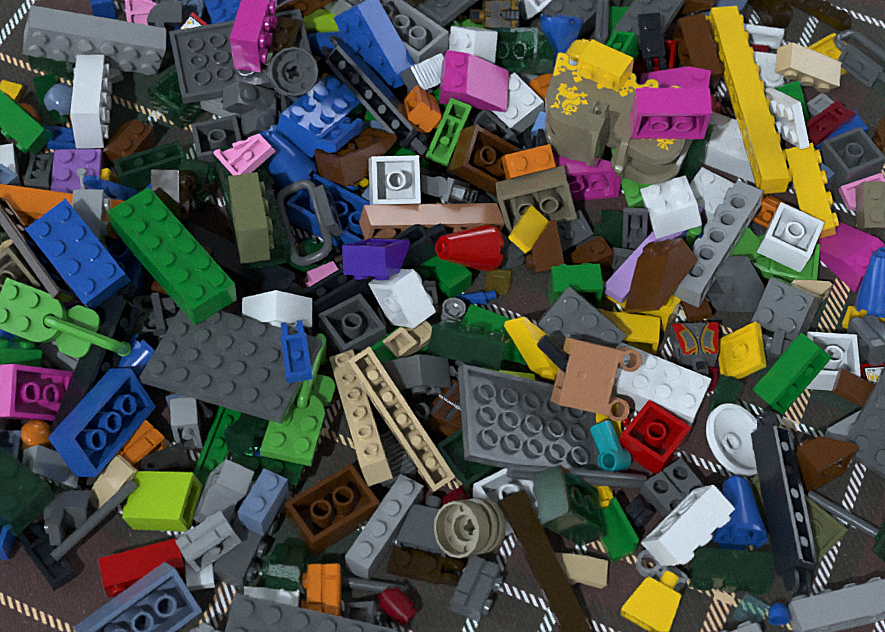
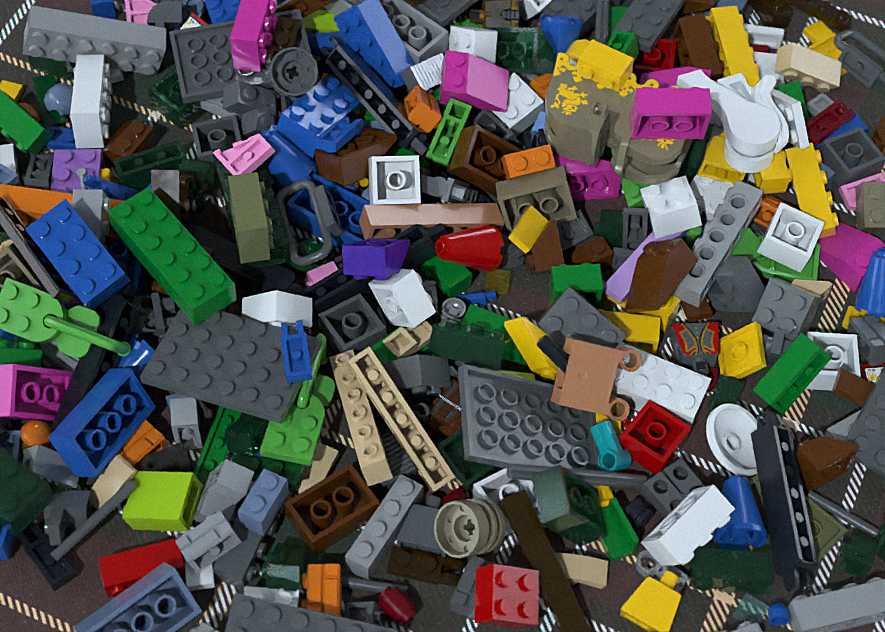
(321, 466): none -> tan slope
(506, 596): none -> red brick
(651, 40): black hinge -> none
(714, 163): none -> yellow torso
(749, 117): none -> white animal
(817, 31): none -> yellow tile
(857, 556): none -> clear green brick

